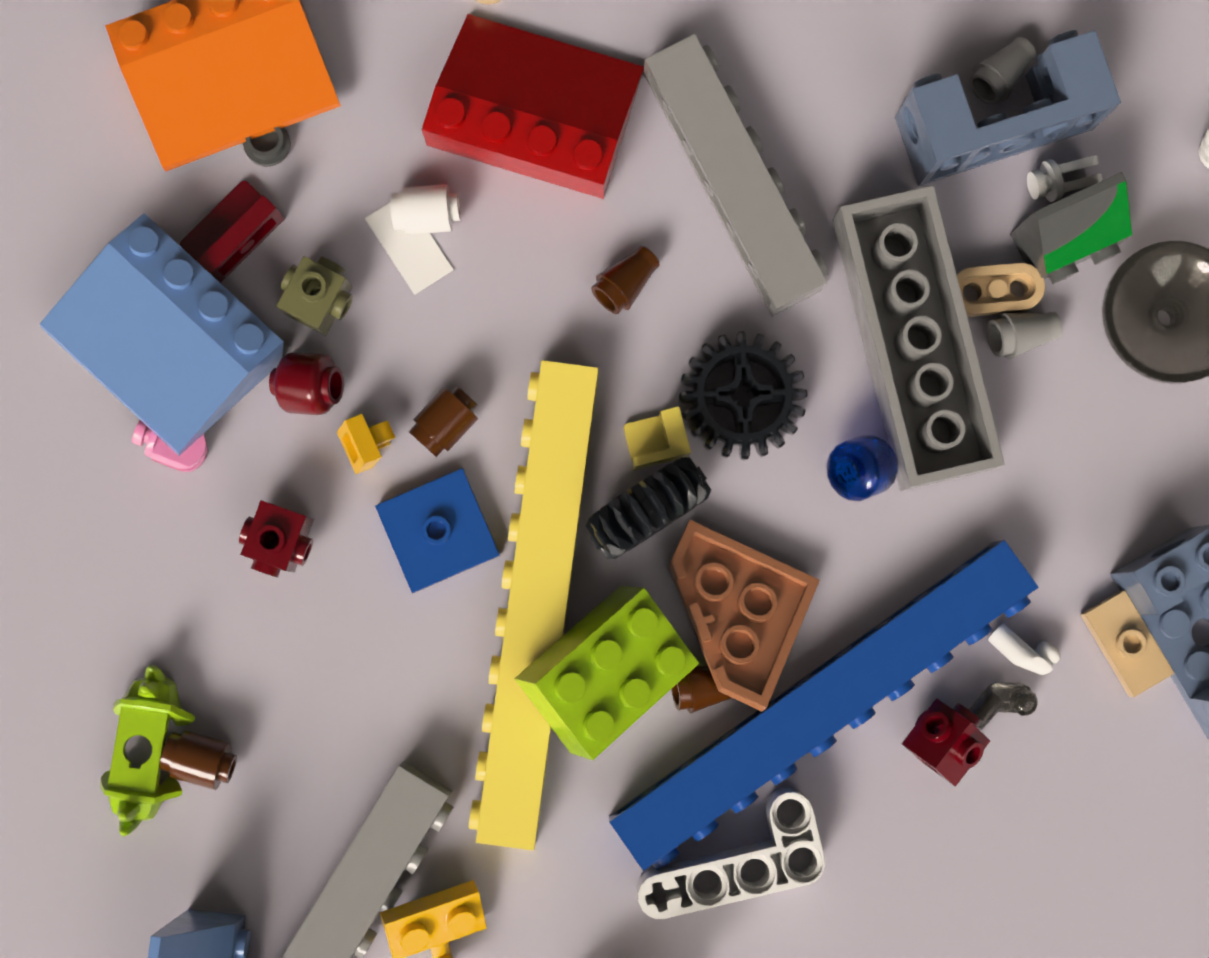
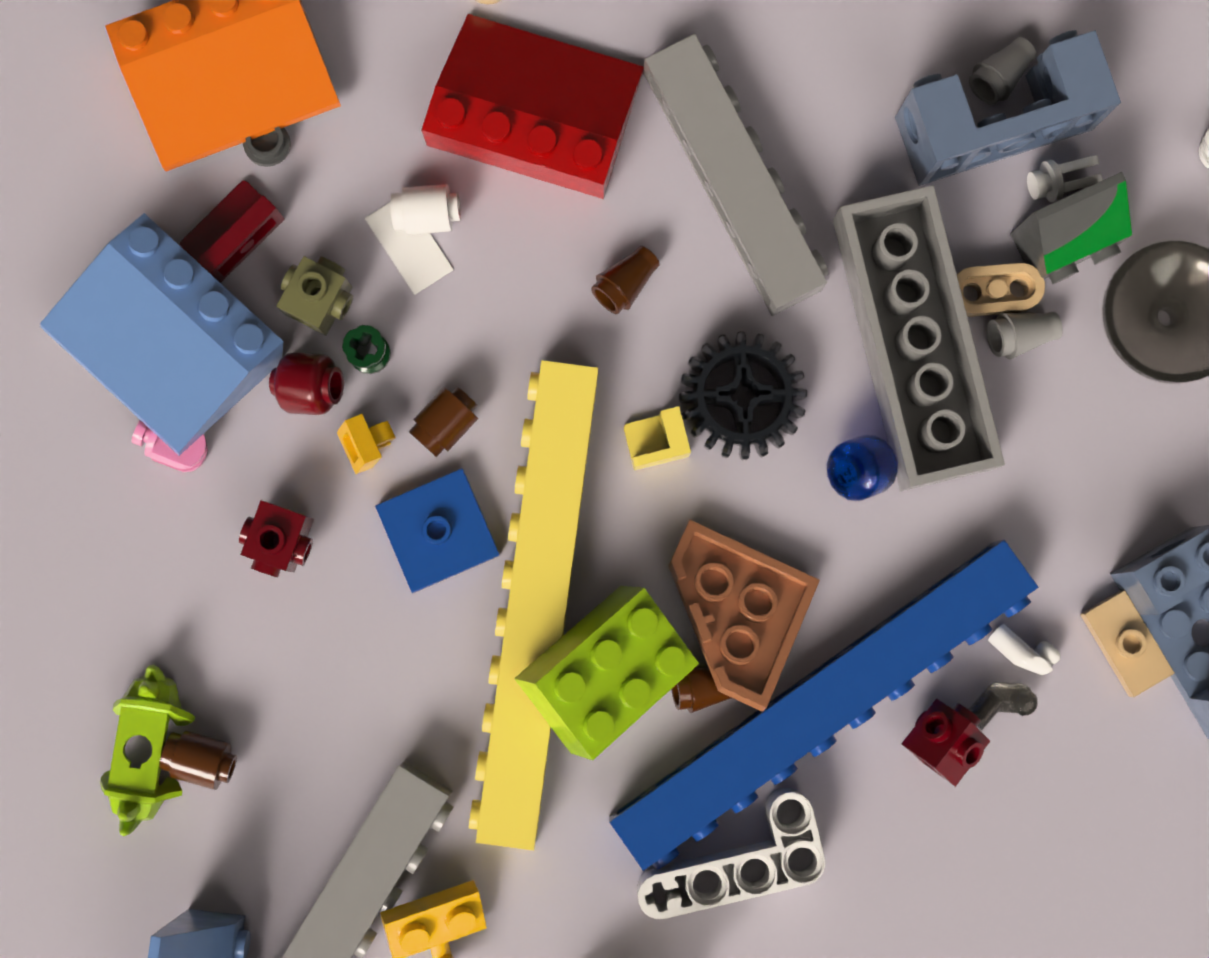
(362, 336): none -> dark green bush
(648, 507): black gear -> none

